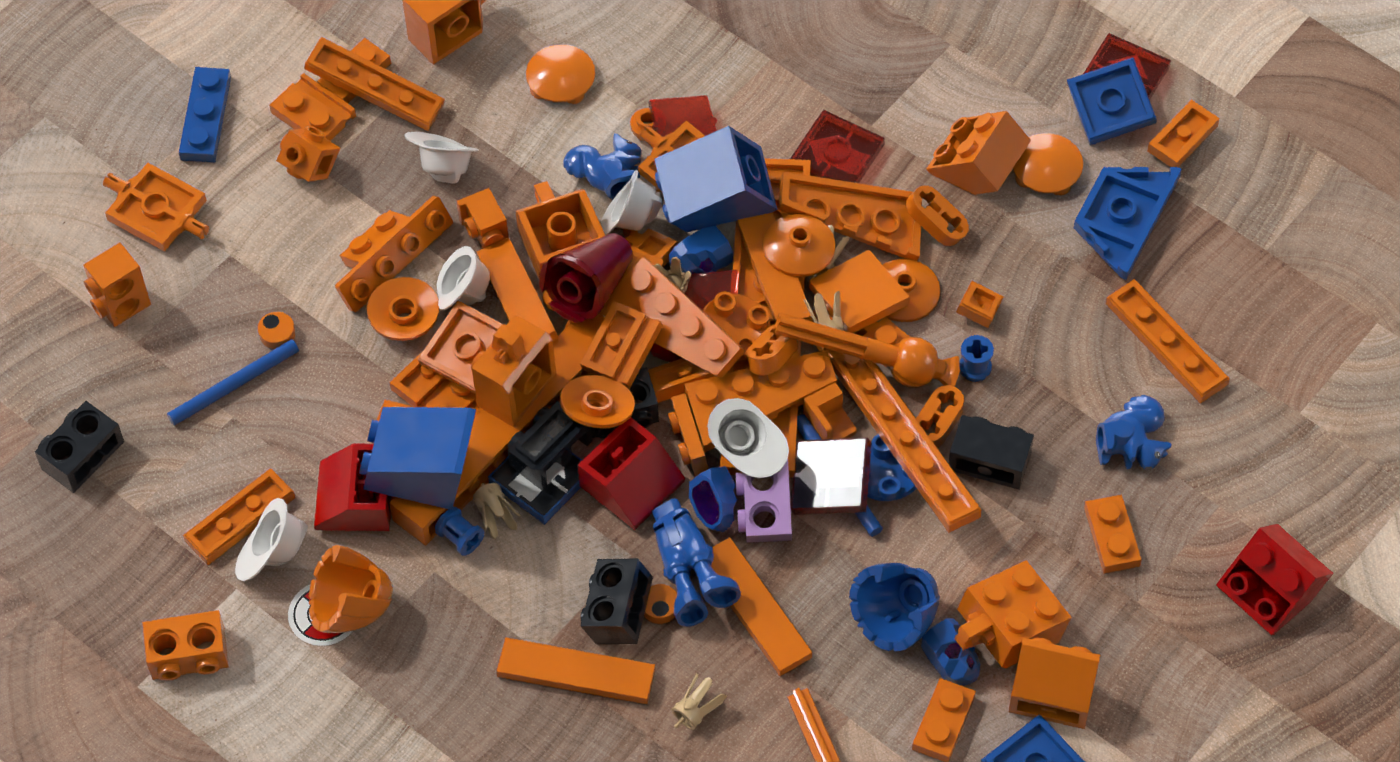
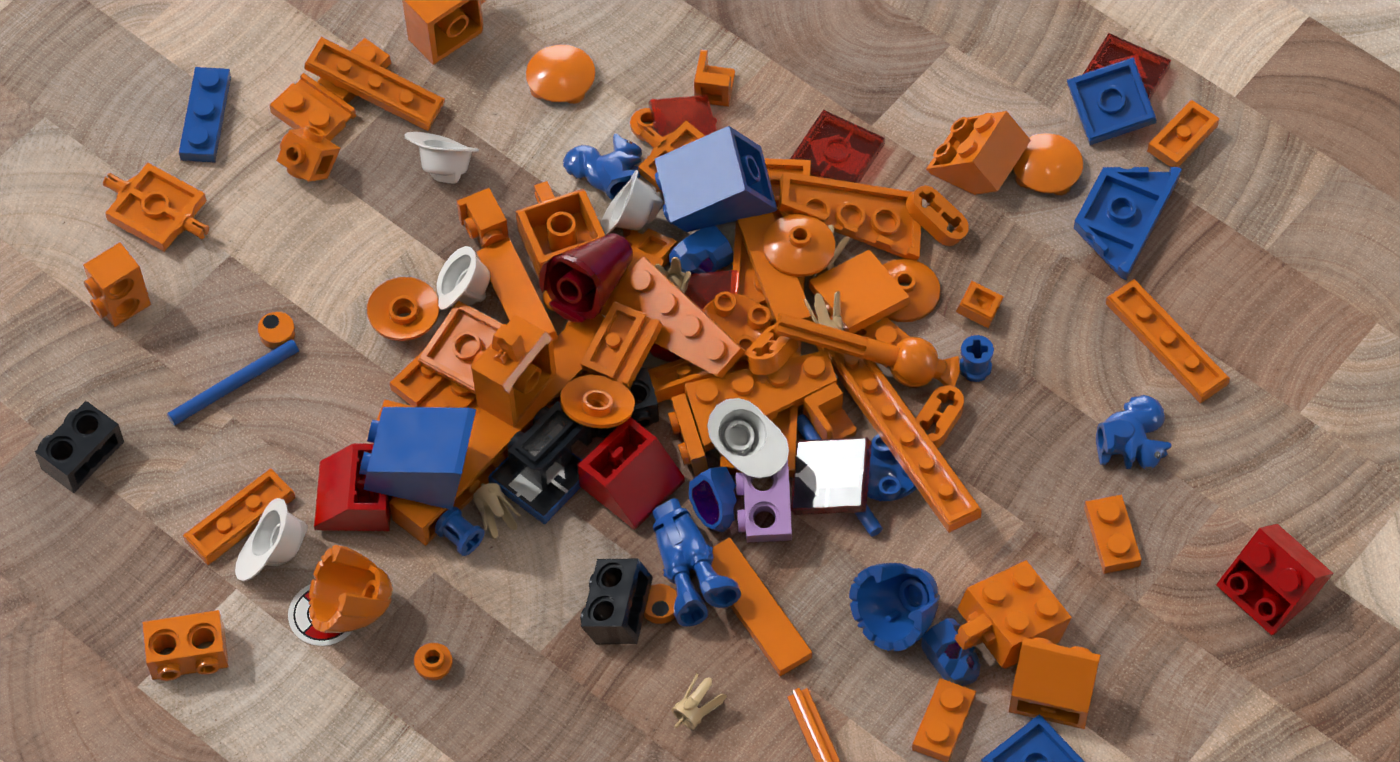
(388, 249): orange bracket -> none
(436, 670): none -> orange plate
(576, 670): orange tile -> none
(713, 81): none -> orange panel
(991, 451): black brick -> none

